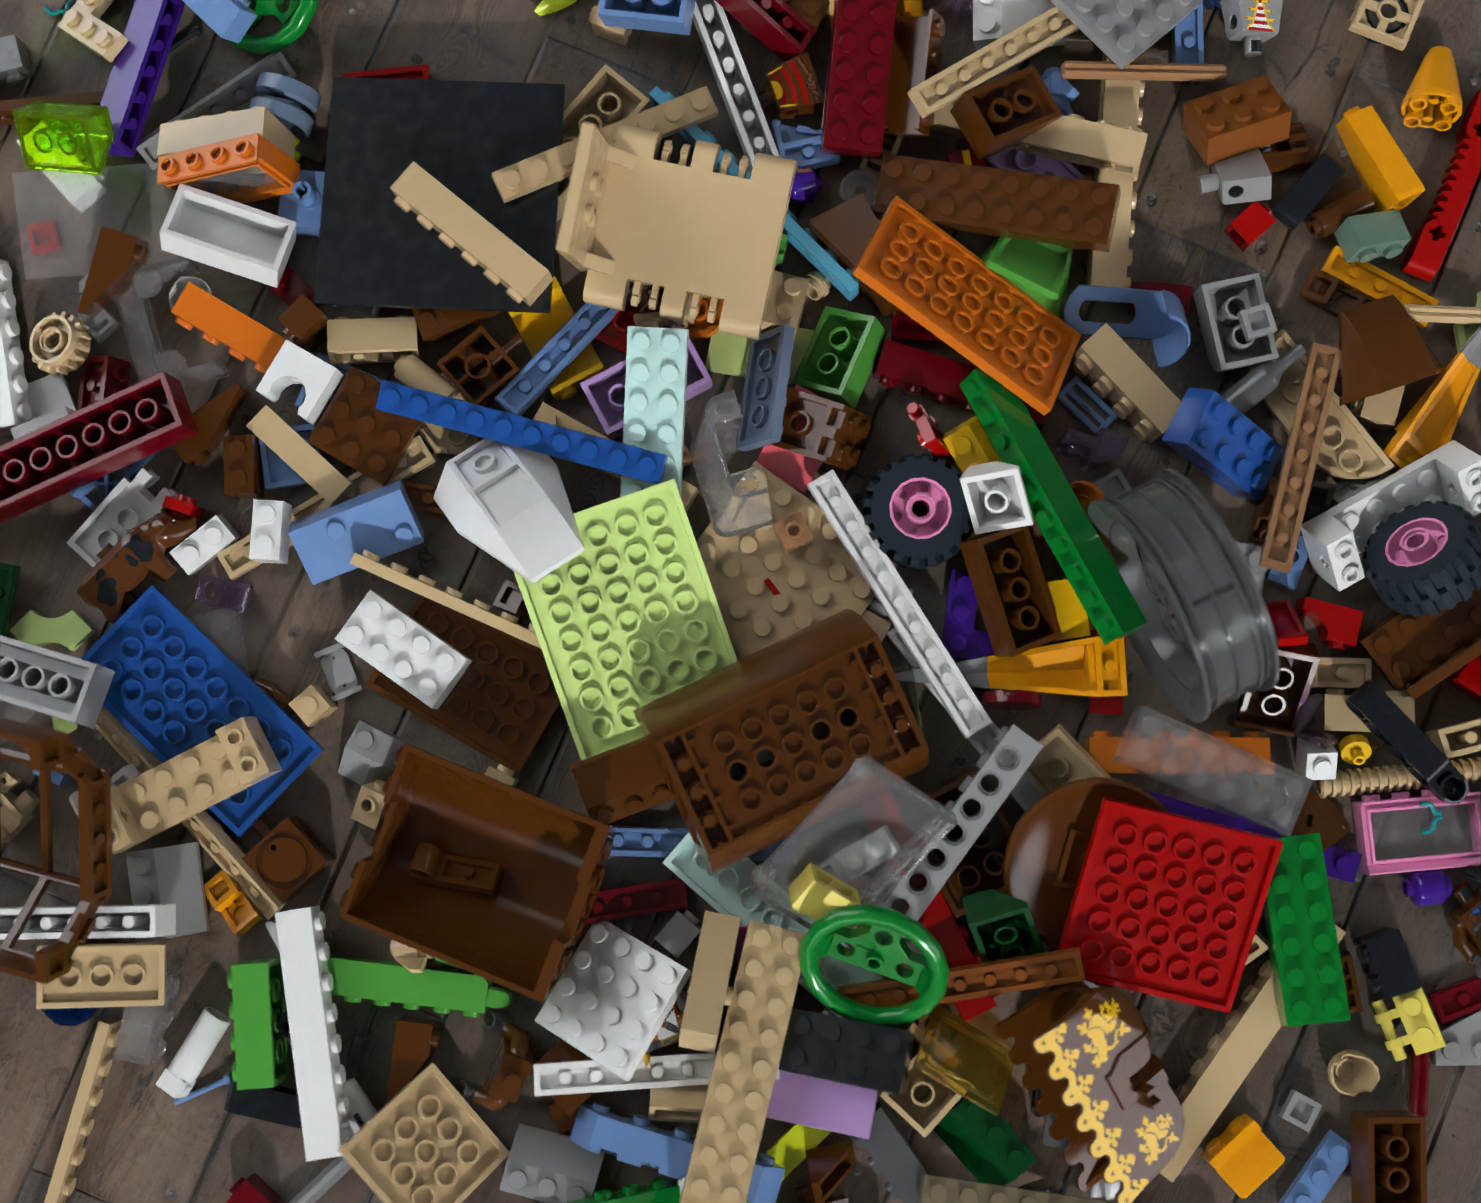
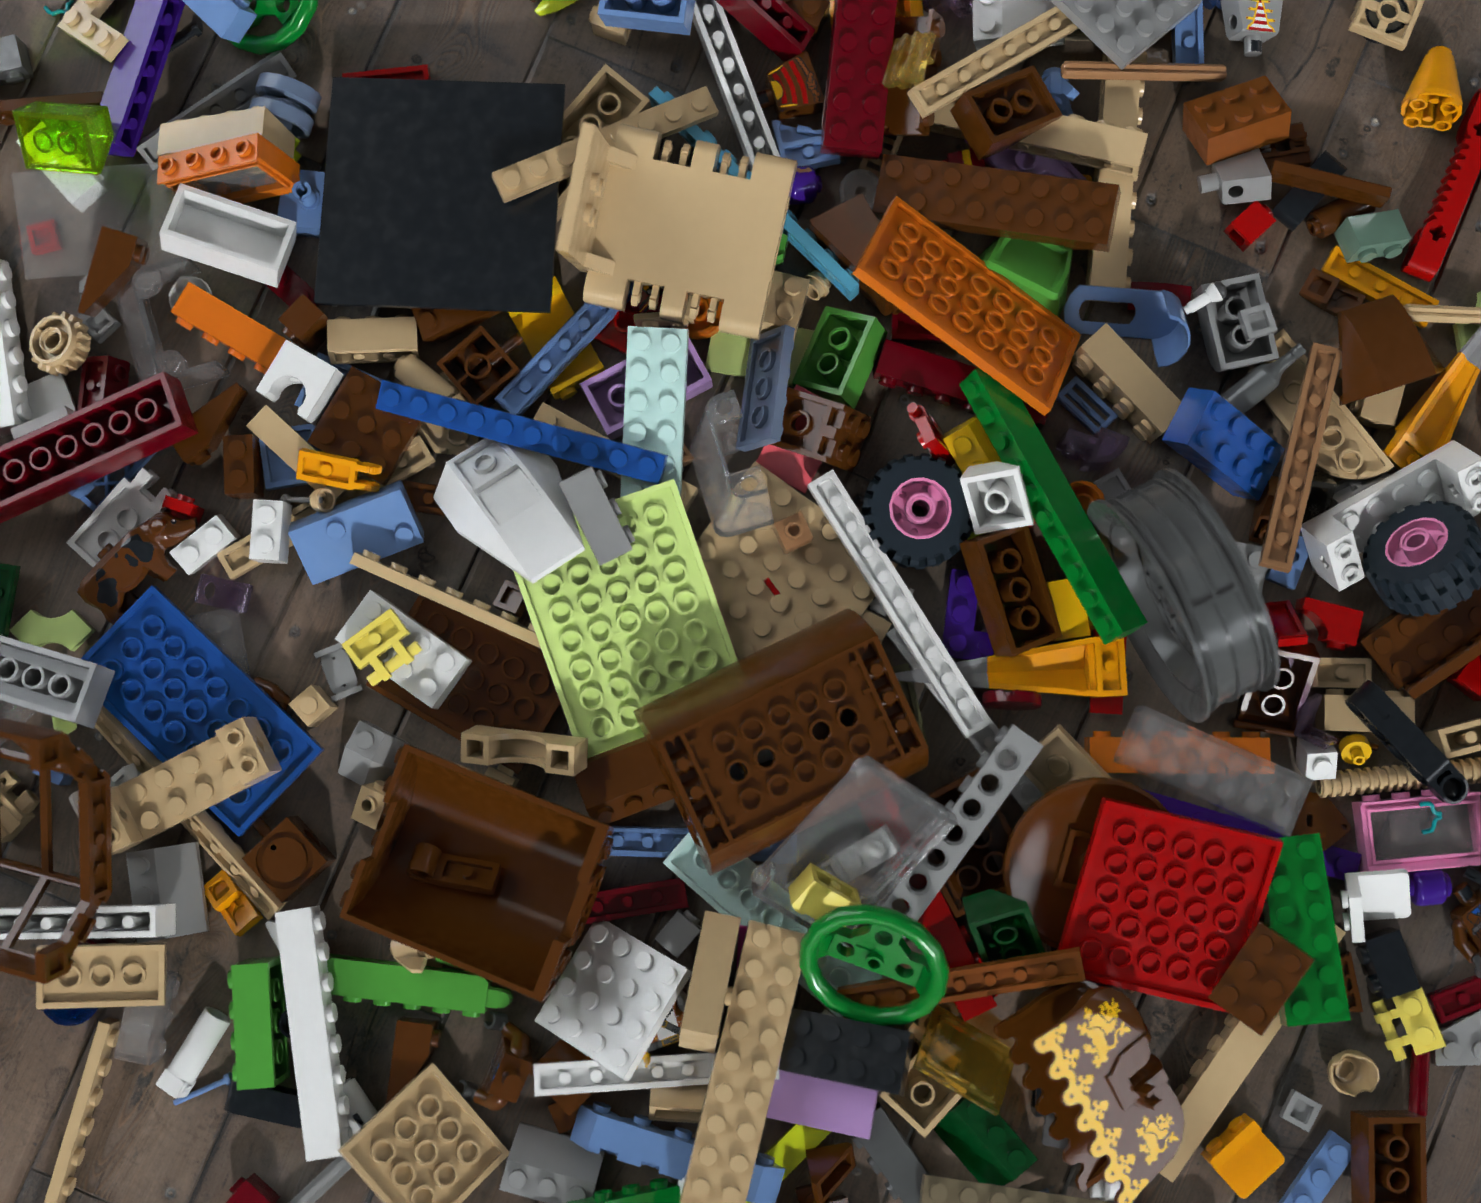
(315, 500): none -> tan hinge
(335, 470): none -> light orange hinge
(375, 640): none -> light yellow plate
(470, 233): tan brick -> none
(498, 745): none -> tan arch
(597, 515): none -> light grey brick
(909, 60): none -> clear yellow piece
(1214, 293): none -> white piece
(1261, 978): none -> reddish brown plate
(1329, 183): none -> reddish brown tile
(1374, 897): none -> white bracket
(1378, 159): light orange slope -> none

